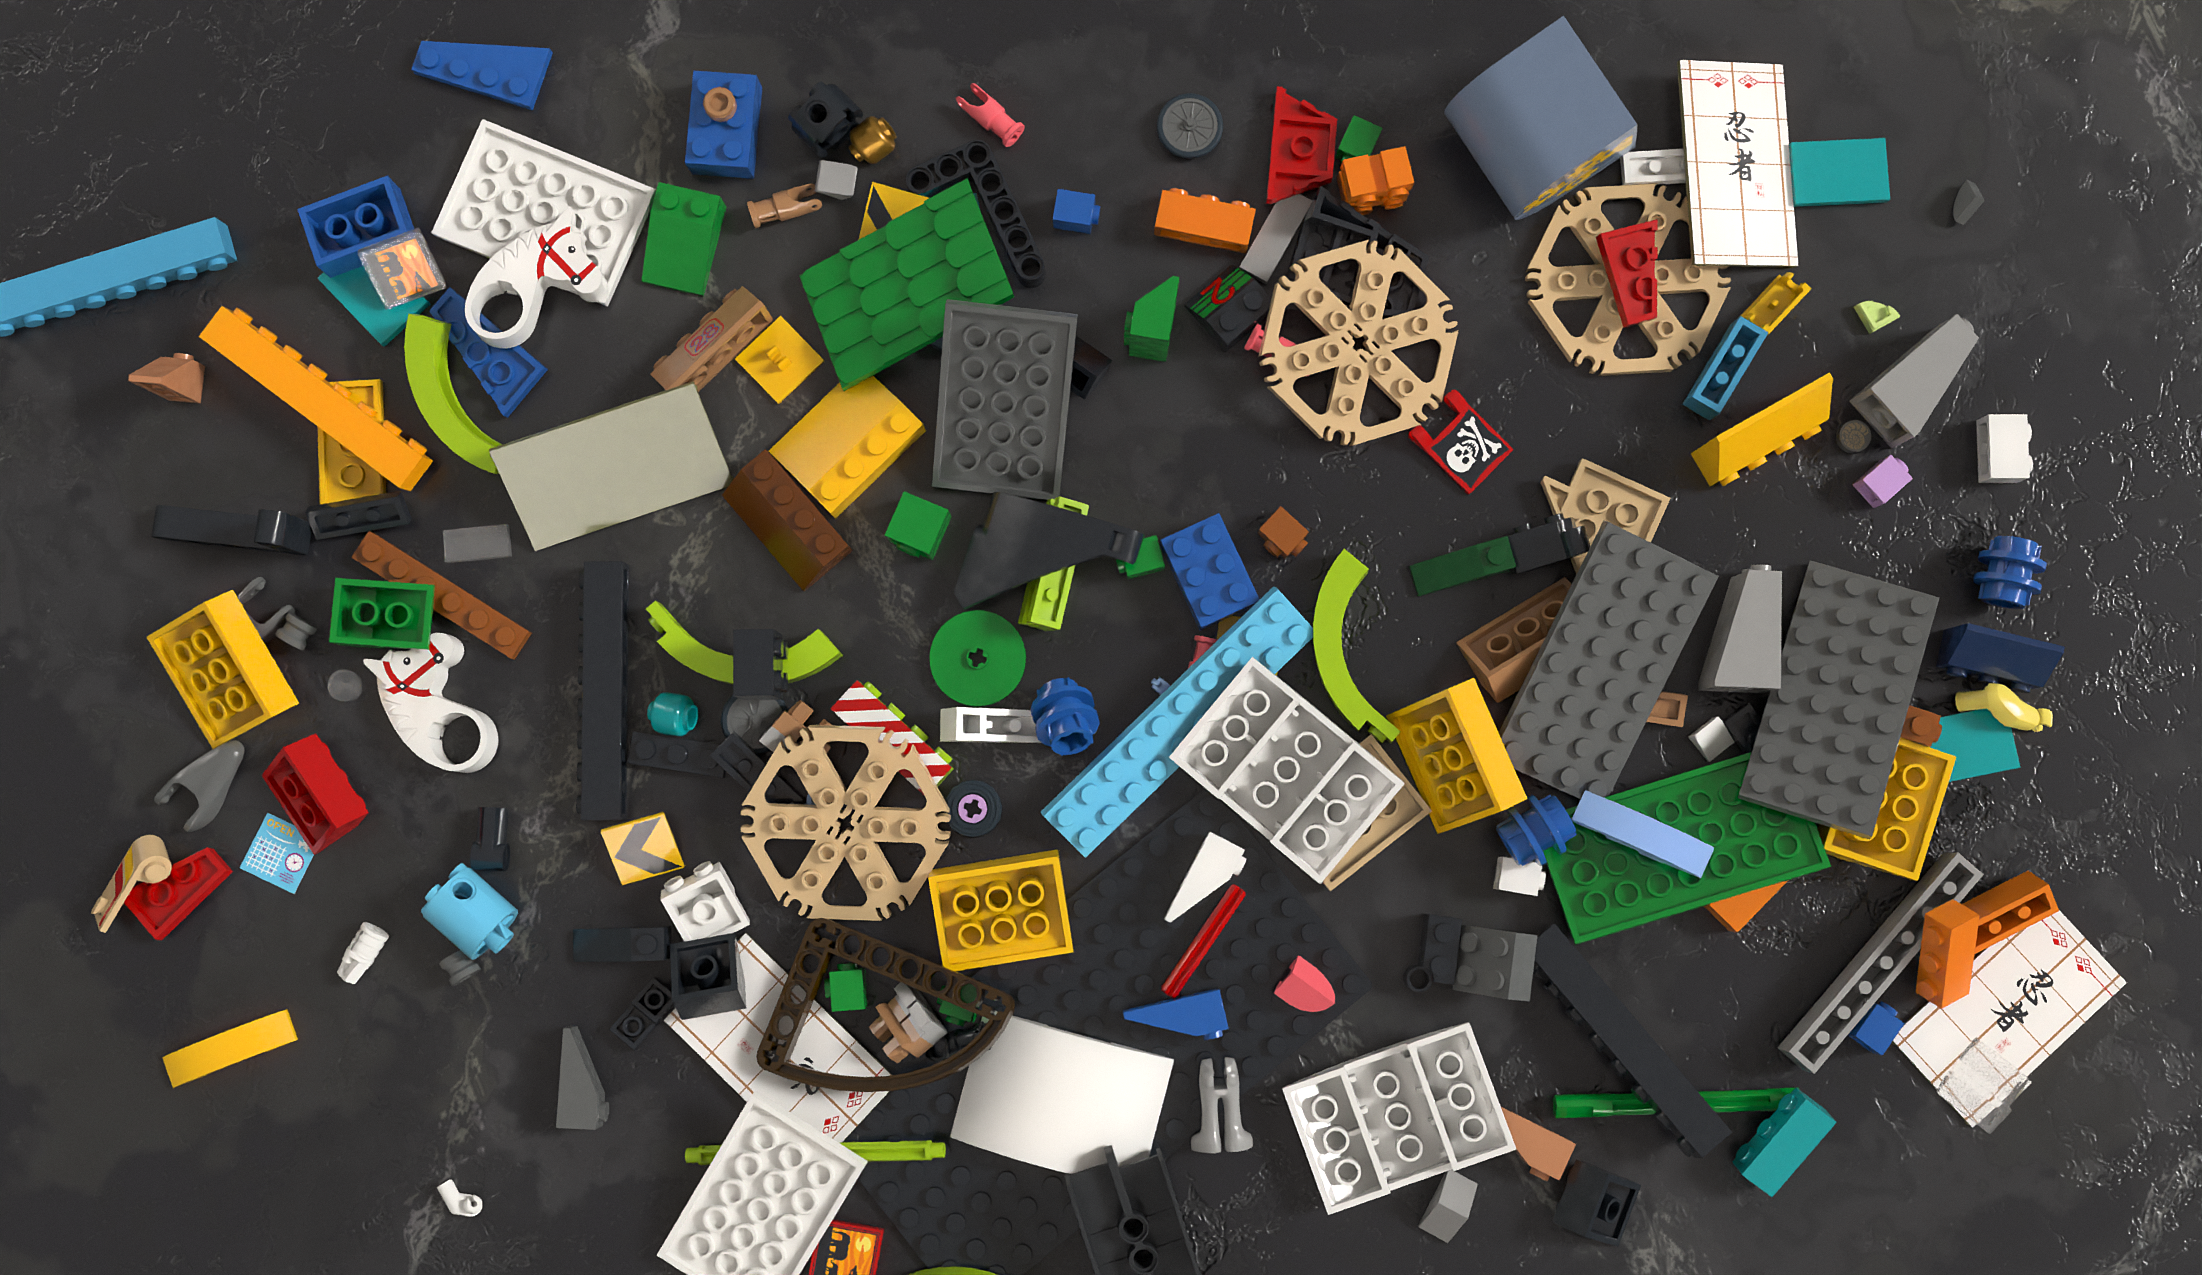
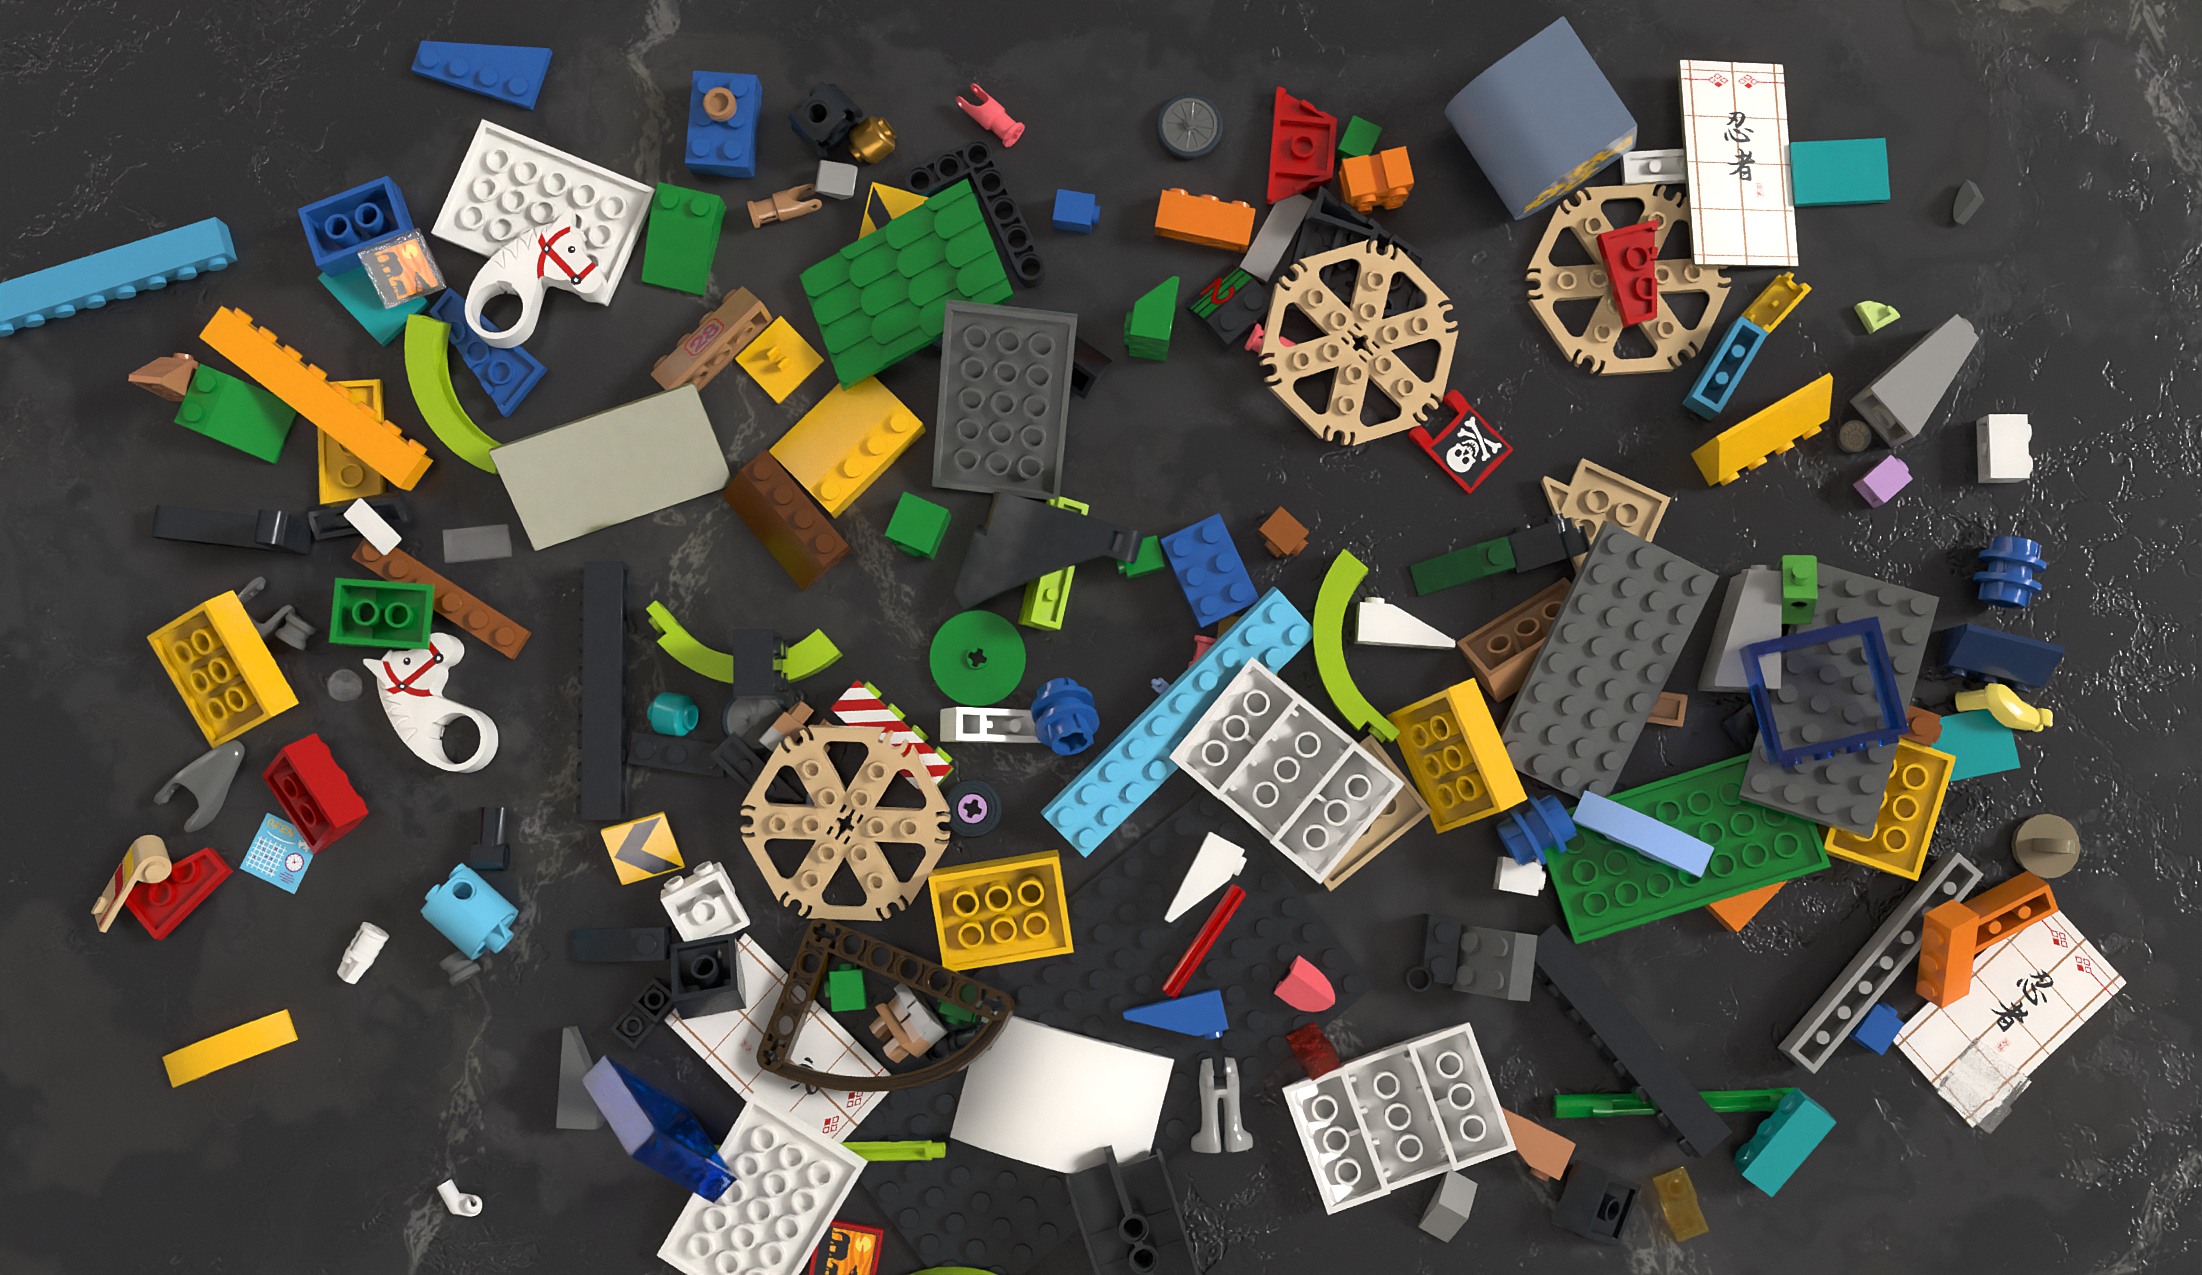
(236, 414): none -> green slope
(372, 526): none -> white sticker
(643, 1111): none -> clear blue window
(1313, 1051): none -> clear red brick
(1391, 626): none -> white slope
(1680, 1204): none -> clear yellow slope
(1711, 738): white slope -> none
(1798, 585): none -> bright green torso
(1881, 673): none -> clear blue window
(2046, 845): none -> dark tan tile

